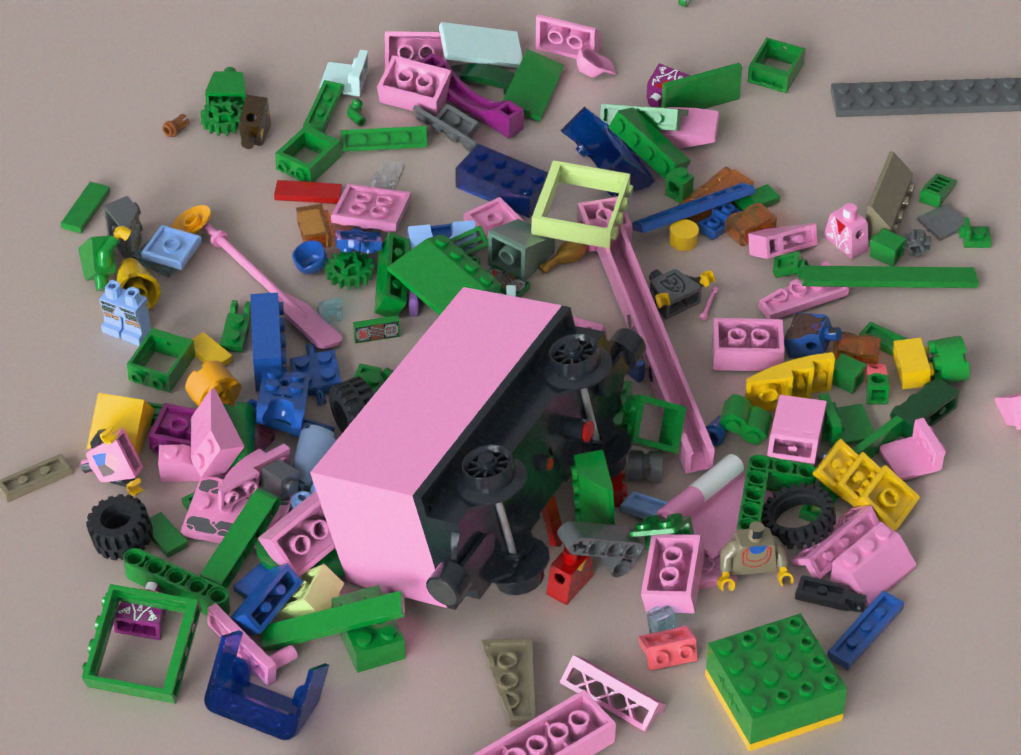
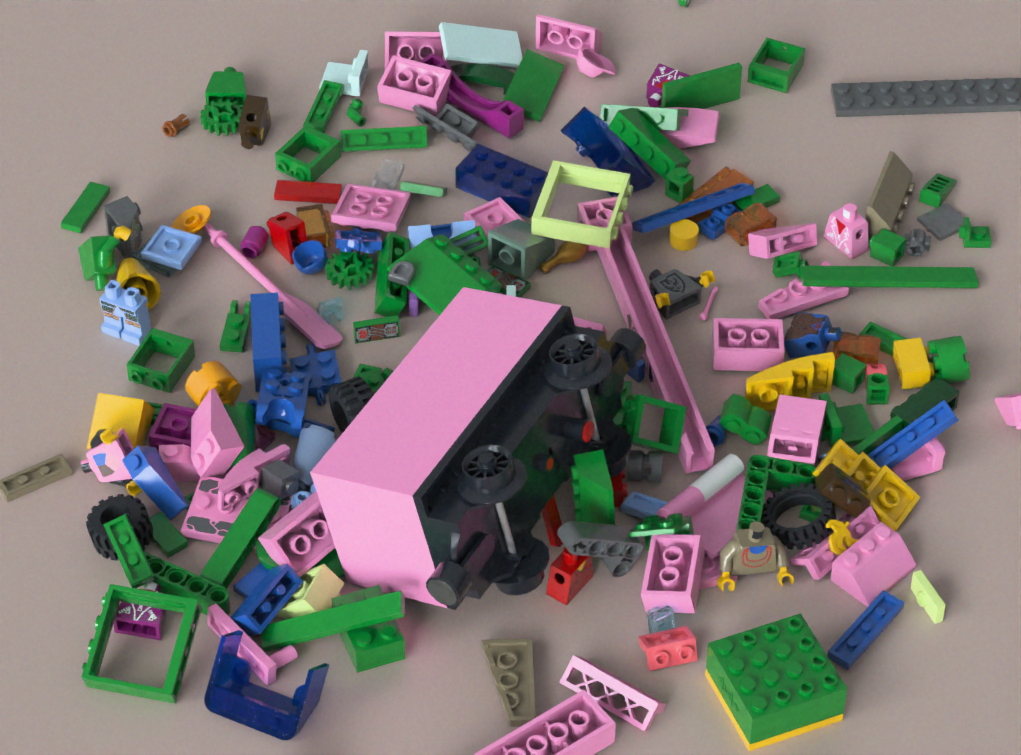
(129, 551): none -> green tile
(155, 480): none -> blue slope
(208, 350): yellow tile -> none
(254, 241): none -> magenta brick
(286, 233): none -> red torso
(402, 273): none -> flat silver tile
(423, 188): none -> tile
(829, 594): black hinge -> none
(839, 535): none -> yellow piece
(842, 490): none -> dark brown brick
(914, 436): none -> blue plate
(927, 596): none -> yellowish green plate

